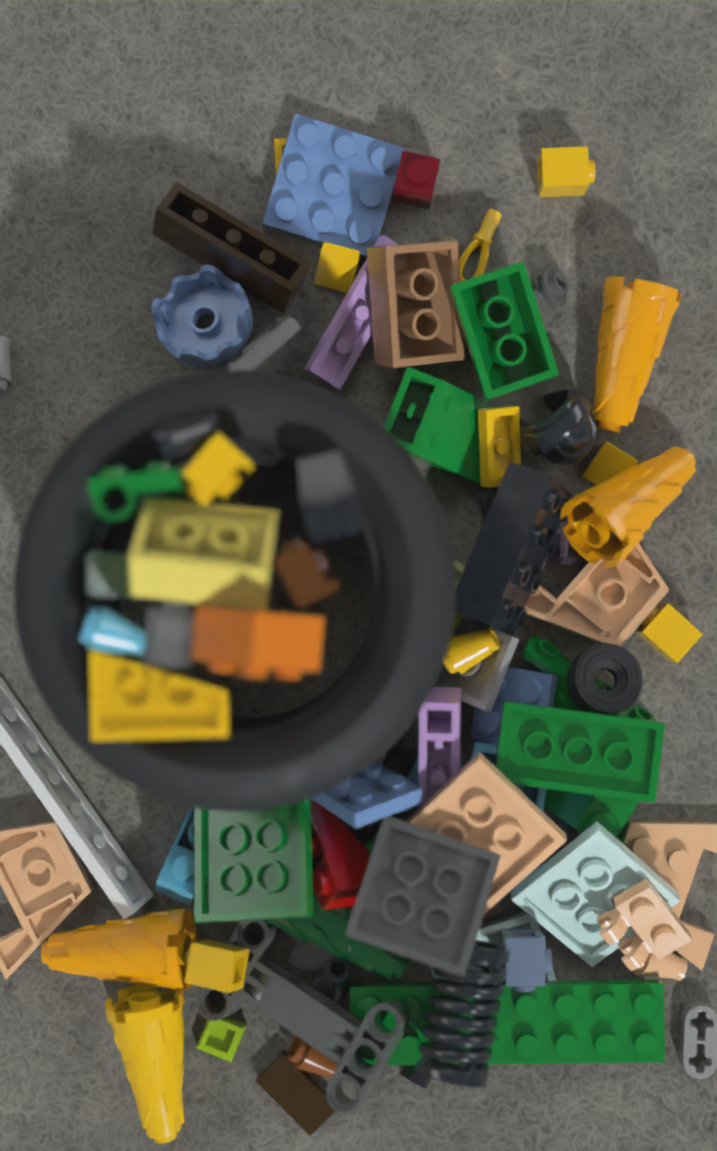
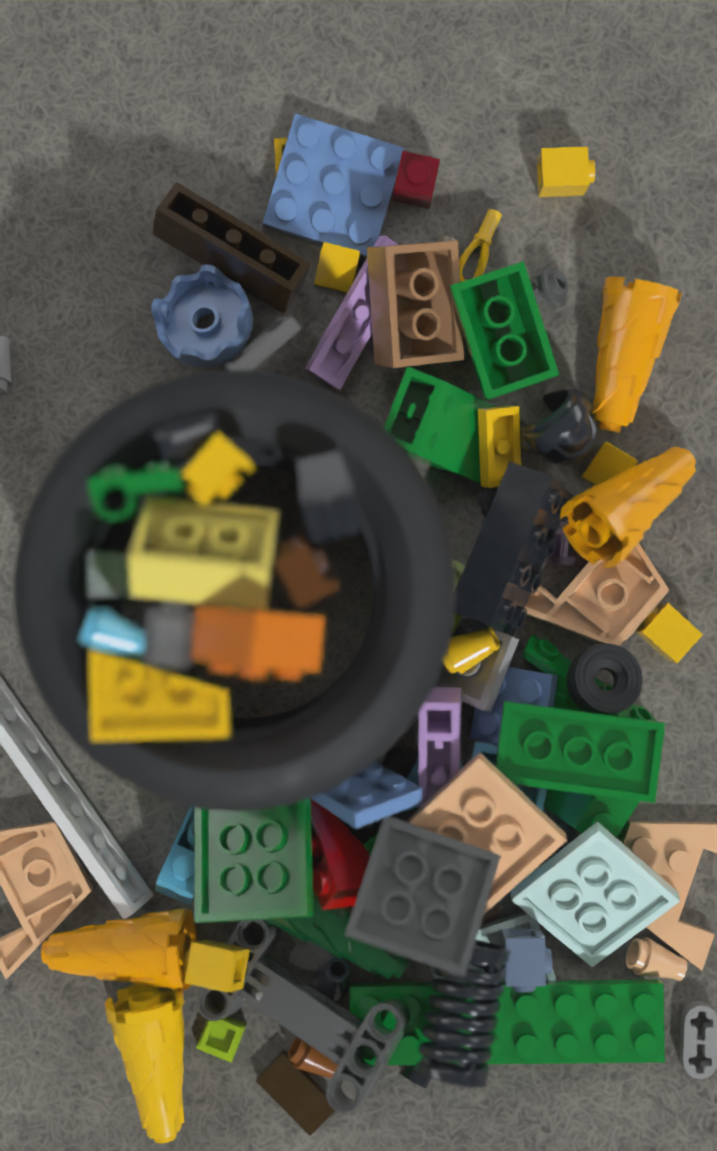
(651, 918): light nougat plate -> none

